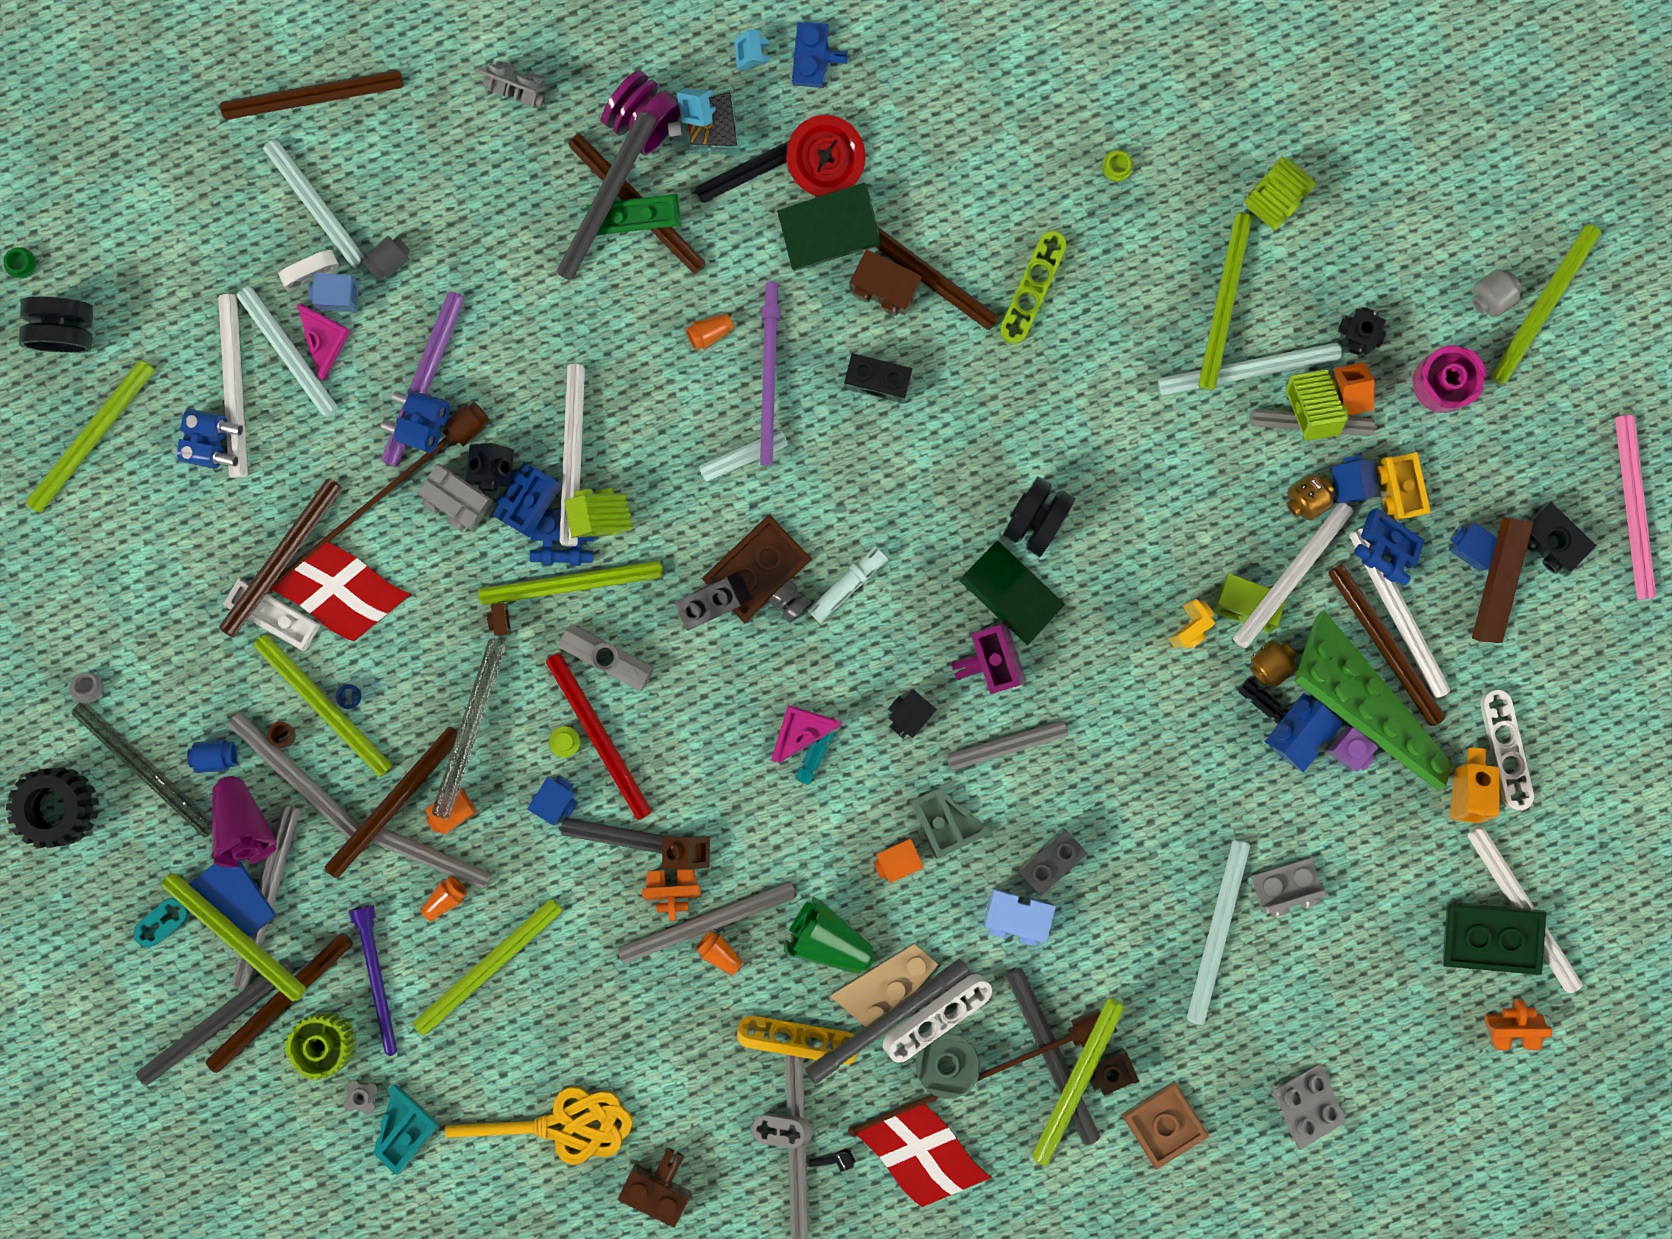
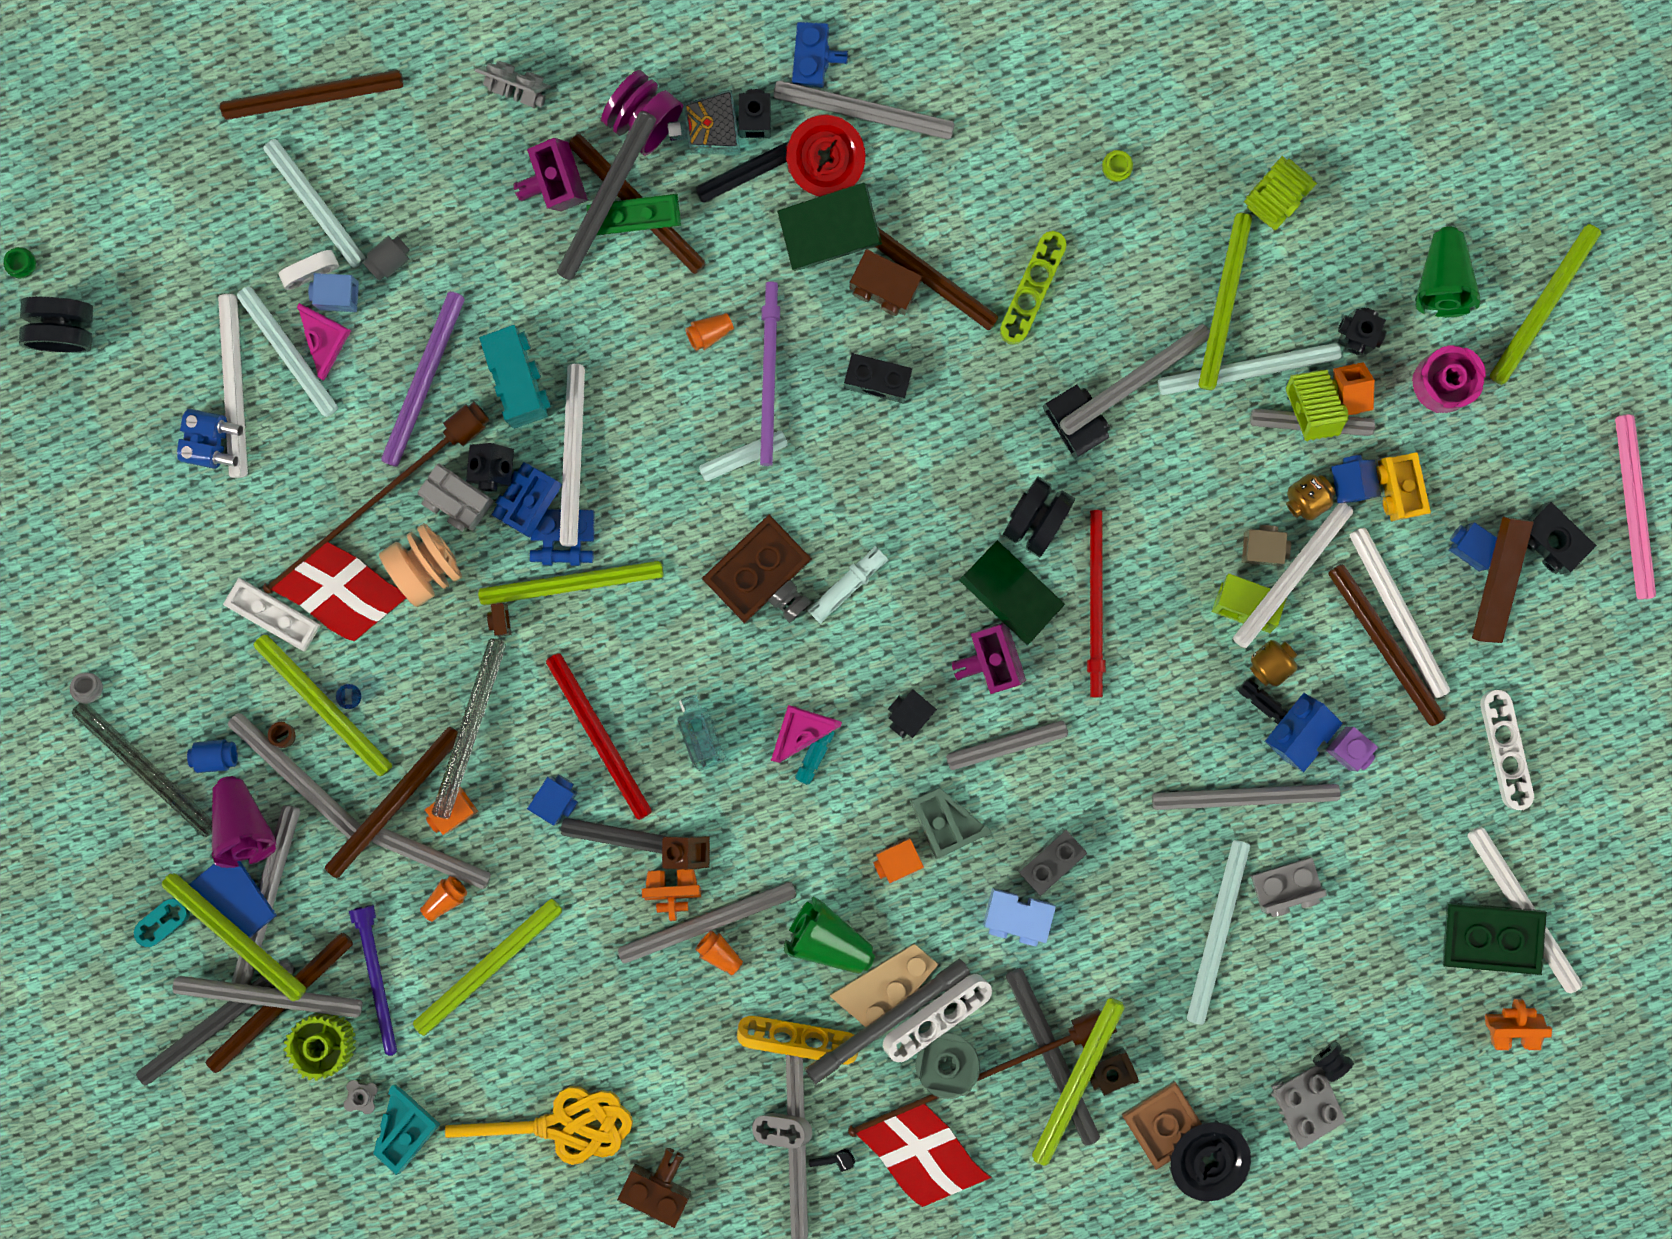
(27, 814): black tyre -> none
(90, 436): lime axle -> none
(266, 996): none -> light grey axle
(280, 557): reddish brown axle -> none
(420, 565): none -> light nougat wheel
(421, 420): blue piece -> none
(515, 376): none -> teal wedge
(554, 176): none -> magenta brick
(564, 741): lime plate -> none
(587, 648): light grey piece -> none
(598, 513): lime brick -> none
(695, 106): medium azure tile -> none
(703, 746): none -> clear light blue torso
(713, 600): black brick -> none
(748, 50): medium azure tile -> none
(754, 114): none -> black brick
(863, 110): none -> light grey axle
(1087, 436): none -> black brick
(1096, 665): none -> red bar
(1135, 379): none -> light grey axle
(1193, 632): yellow bracket -> none
(1216, 1179): none -> black gear
(1246, 796): none -> light grey axle
(1265, 546): none -> dark tan brick
(1333, 1062): none -> black wheel
(1353, 690): bright green wing -> none
(1394, 540): blue plate -> none
(1448, 276): none -> green cone
(1475, 789): light orange torso -> none
(1496, 293): light grey head -> none

